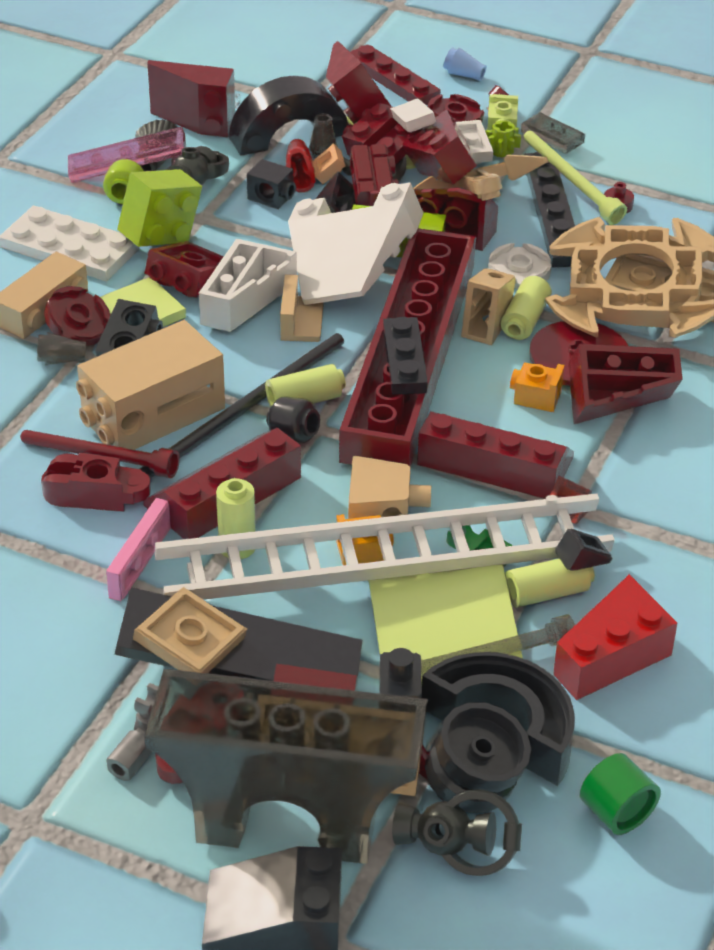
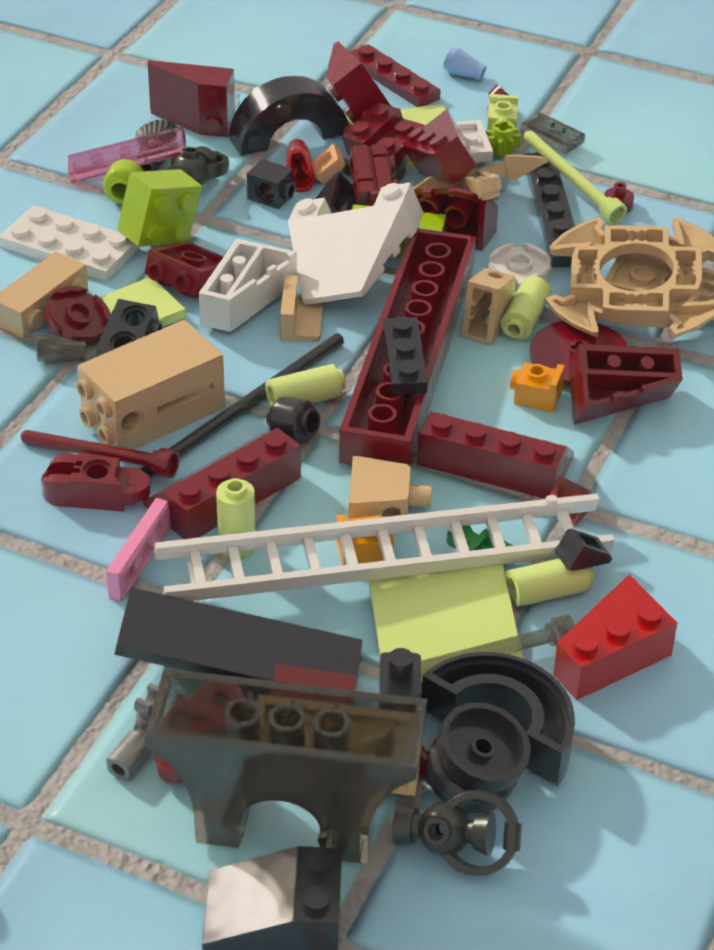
(189, 633): tan tile -> none
(322, 135): clear smoke cone -> none
(413, 115): white tile -> none
(459, 106): dark red tile -> none
(620, 793): green piece -> none

